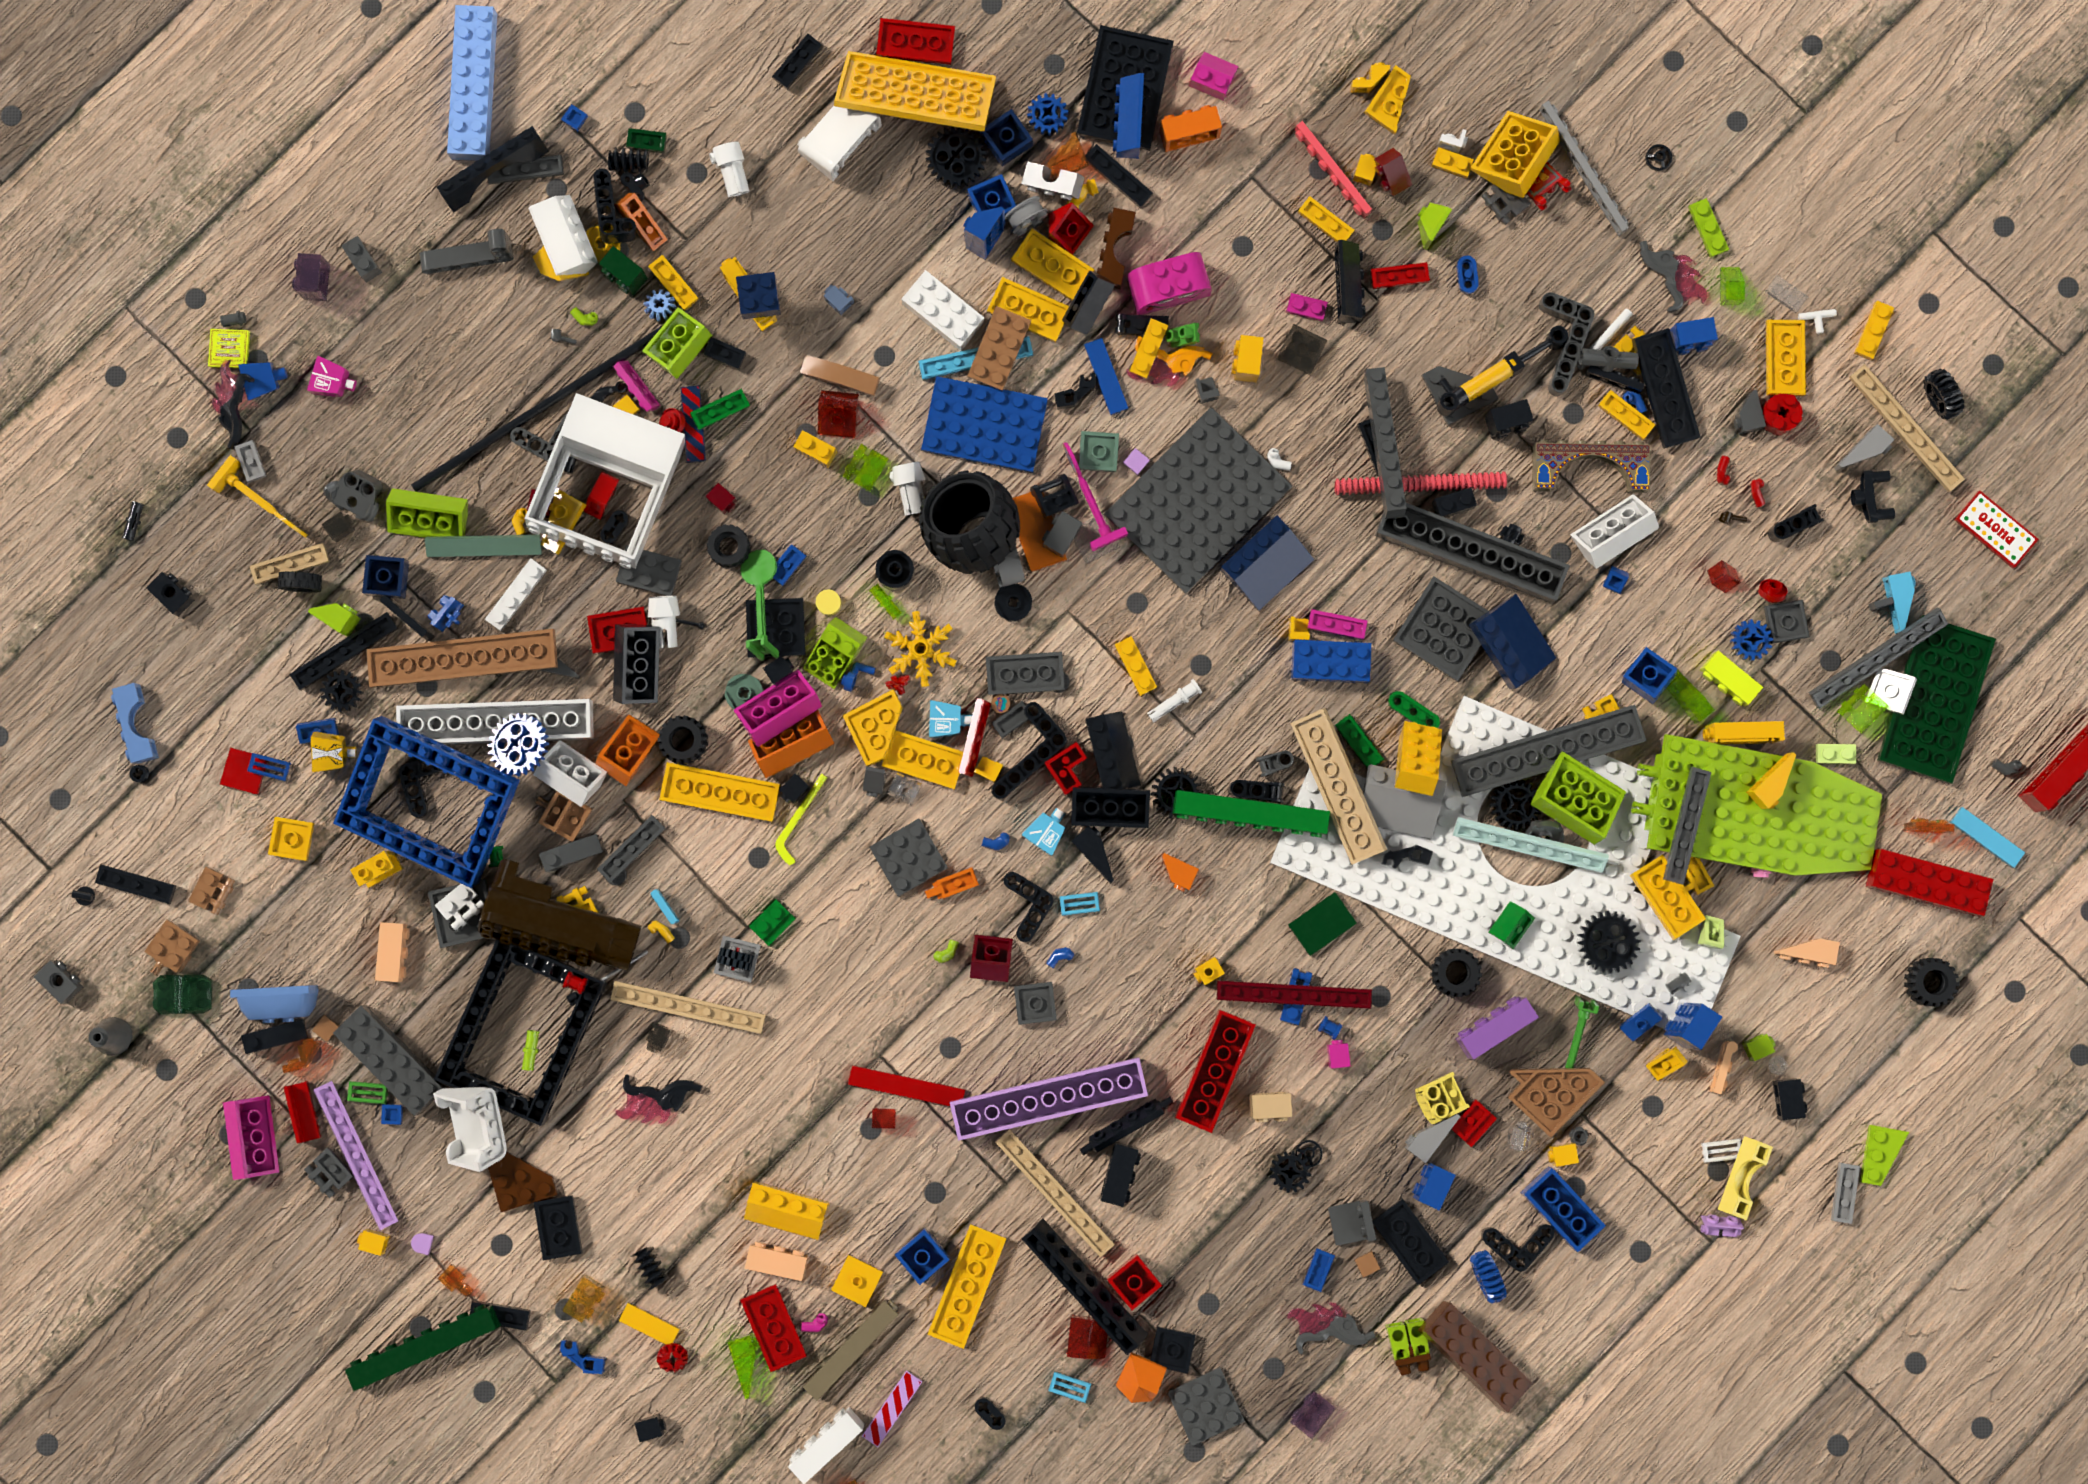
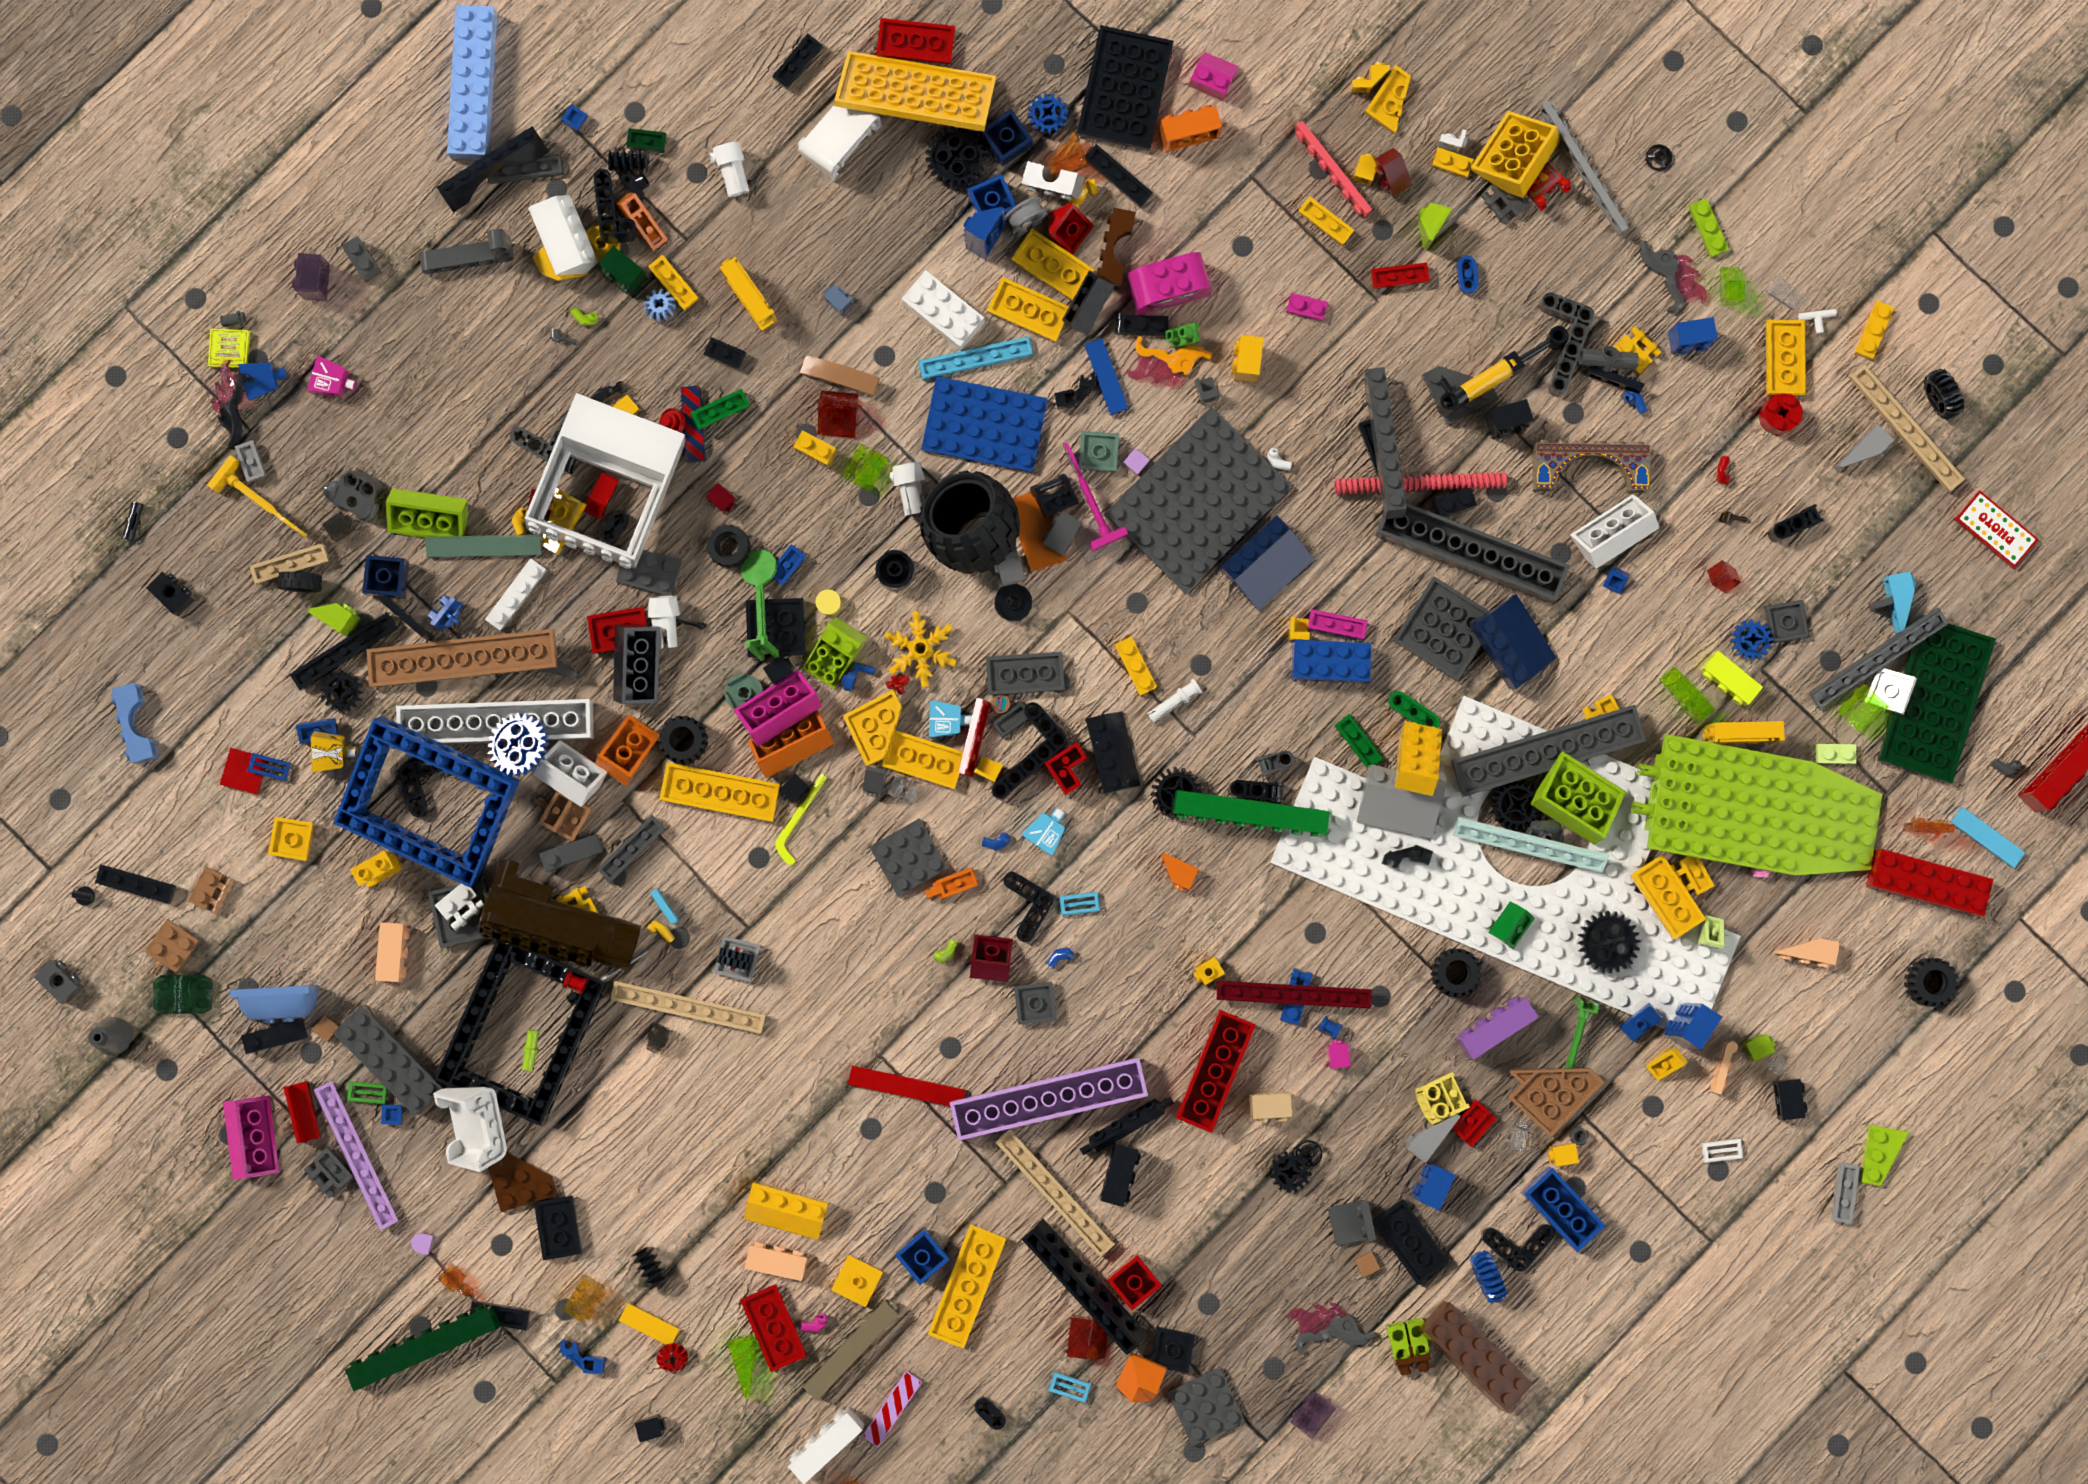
(134, 769): black bush -> none
(306, 1052): clear orange slope -> none
(373, 1242): yellow brick -> none
(496, 856): green bush -> none
(533, 412): black piece -> none
(636, 386): dark pink plate -> none
(651, 1102): piece -> none
(677, 343): lime slope -> none
(758, 295): dark blue brick -> none
(772, 922): green plate -> none
(883, 1118): clear red panel -> none
(885, 601): clear neon green pin -> none
(999, 348): medium nougat plate -> none
(1092, 848): black slope -> none
(1110, 807): black slope -> none
(1129, 116): blue slope -> none
(1148, 348): yellow plate -> none
(1301, 349): clear smoke plate -> none
(1318, 1269): blue plate -> none
(1322, 924): dark green tile -> none
(1338, 786): tan plate -> none
(1348, 282): black slope -> none
(1512, 534): black gear -> none
(1609, 333): white piece -> none
(1626, 415): yellow plate -> none
(1649, 675): blue brick -> none
(1666, 388): black plate -> none
(1678, 983): dark grey pin -> none
(1687, 825): dark grey plate -> none
(1730, 1225): lavender hinge -> none
(1749, 1159): light yellow arch -> none
(1750, 415): dark grey slope -> none
(1756, 492): red arm -> none
(1772, 590): red plate -> none
(1772, 783): yellow slope -> none
(1866, 497): black connector -> none

